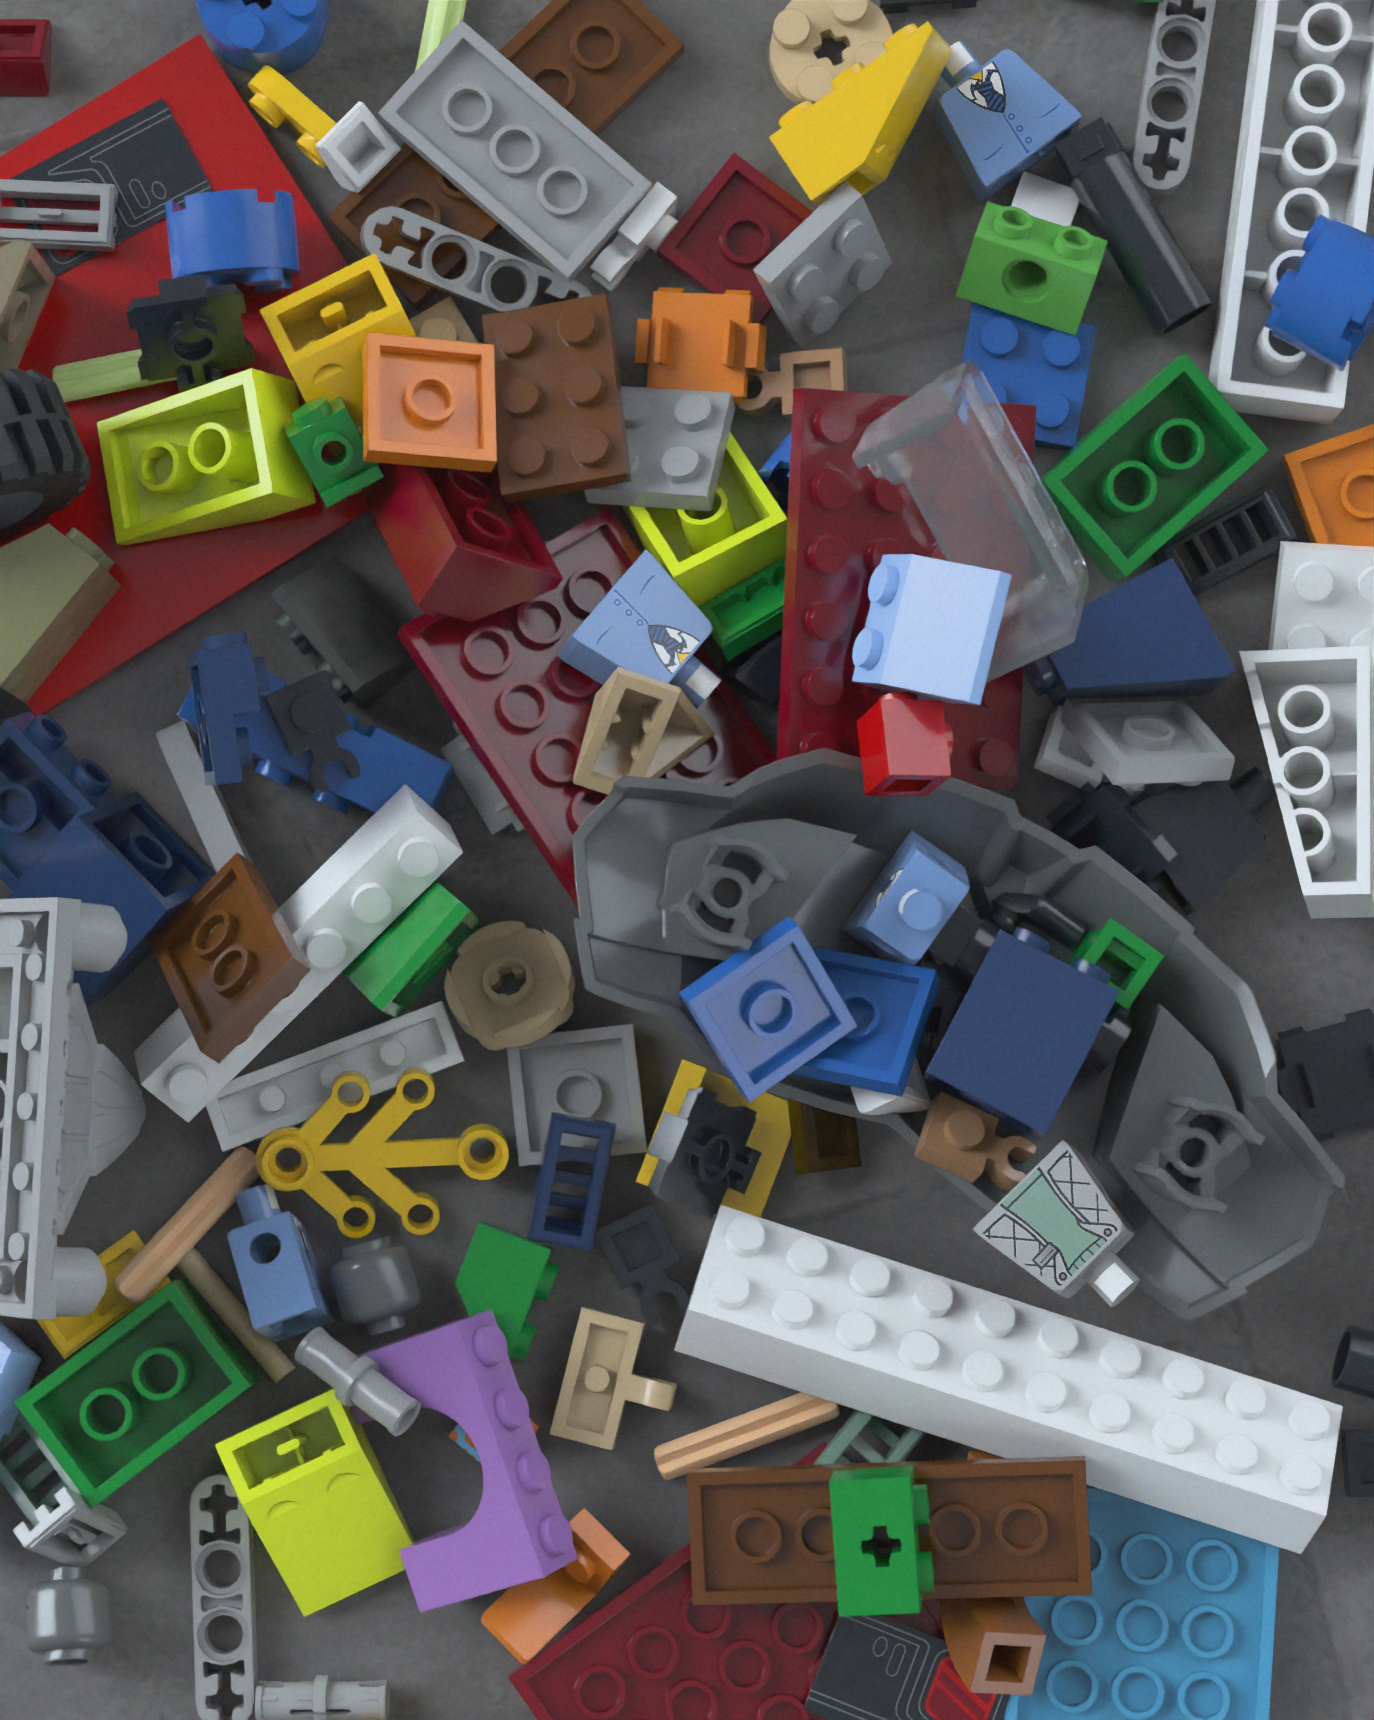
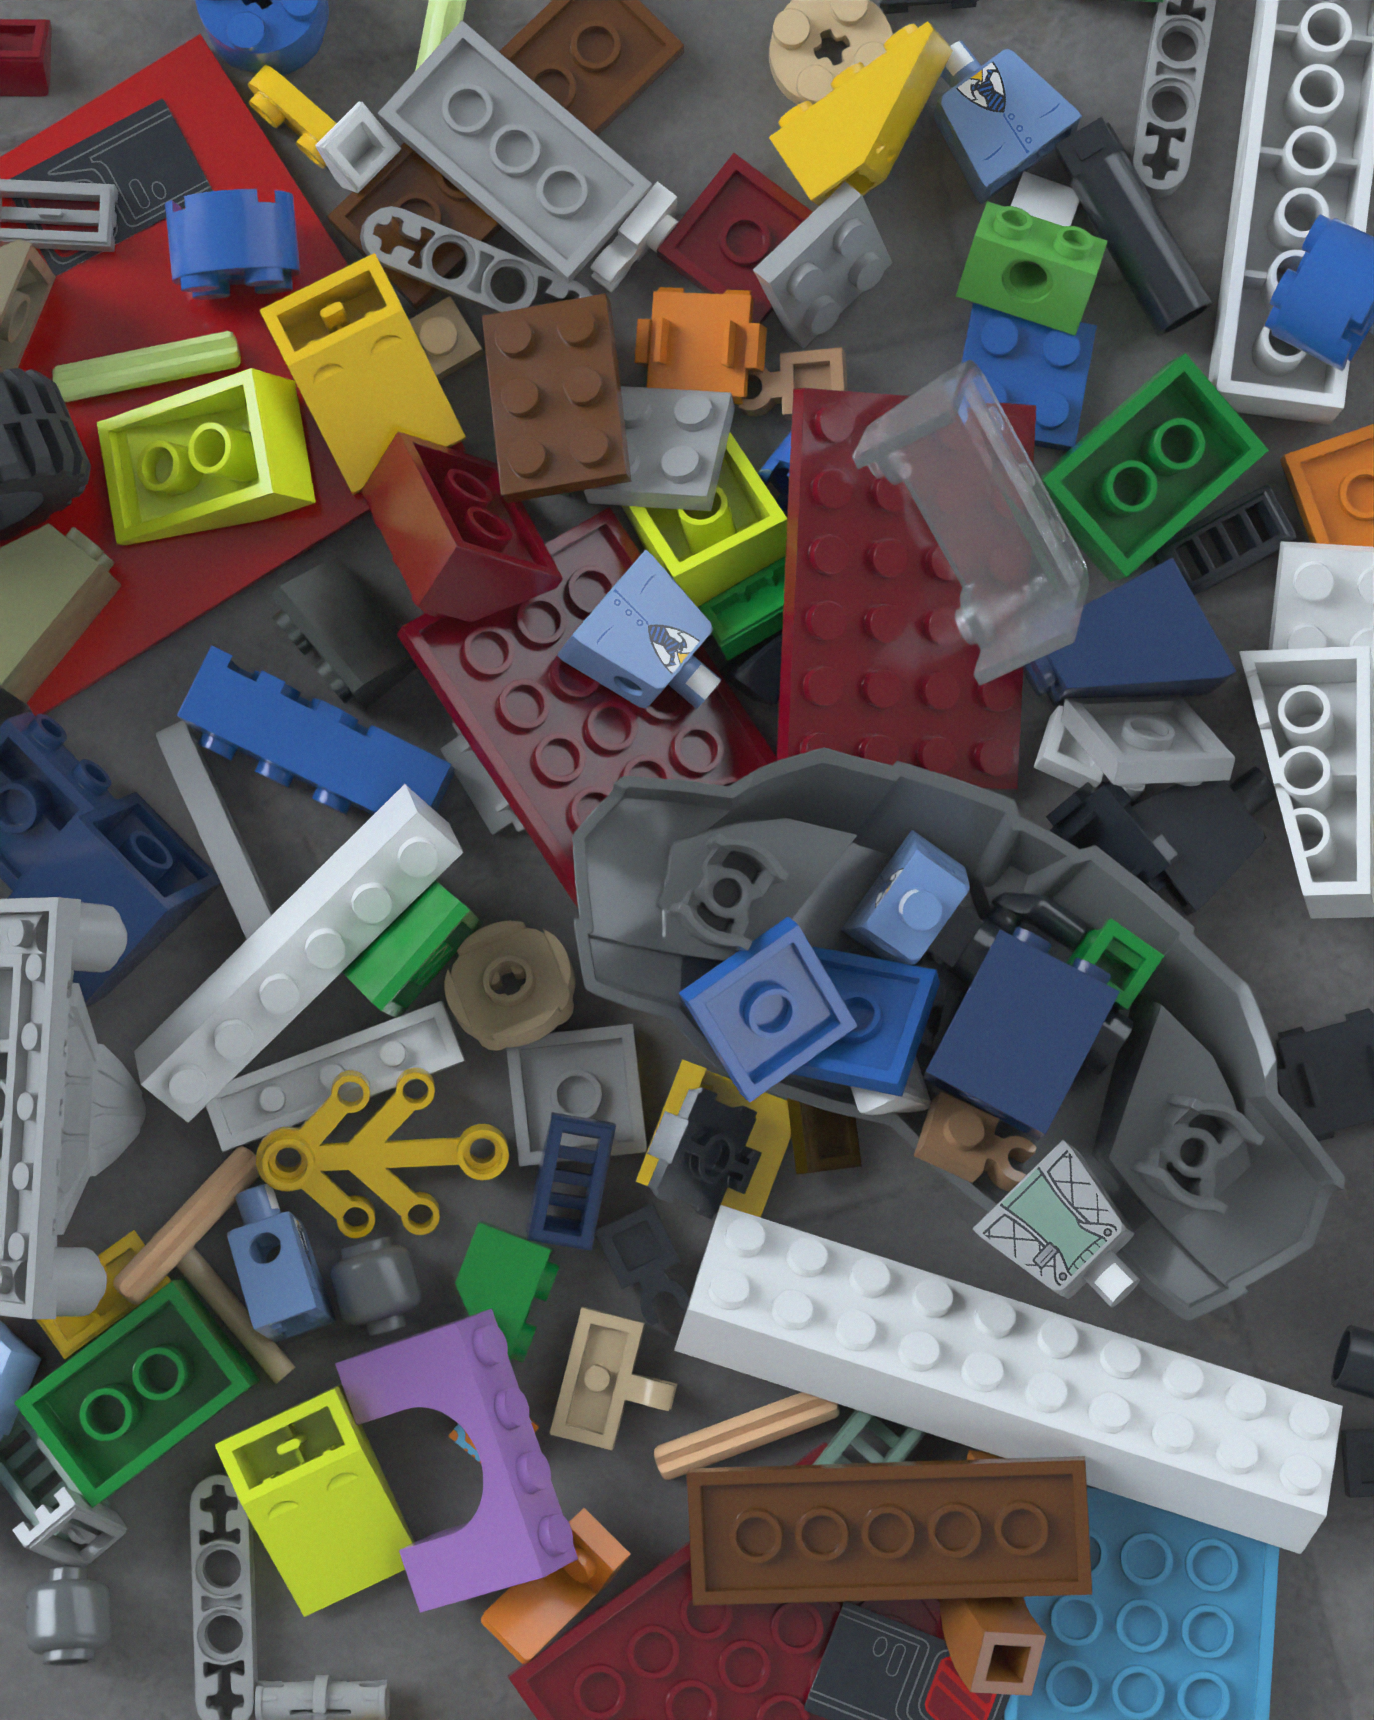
(190, 332): black piece -> none
(223, 685): dark blue plate -> none
(229, 958): reddish brown plate -> none
(310, 719): black plate -> none
(326, 422): green brick -> none
(357, 1381): light grey pin -> none
(429, 402): orange plate -> none
(637, 731): tan slope -> none
(864, 1578): green brick -> none
(904, 746): red brick -> none
(930, 628): light blue slope -> none

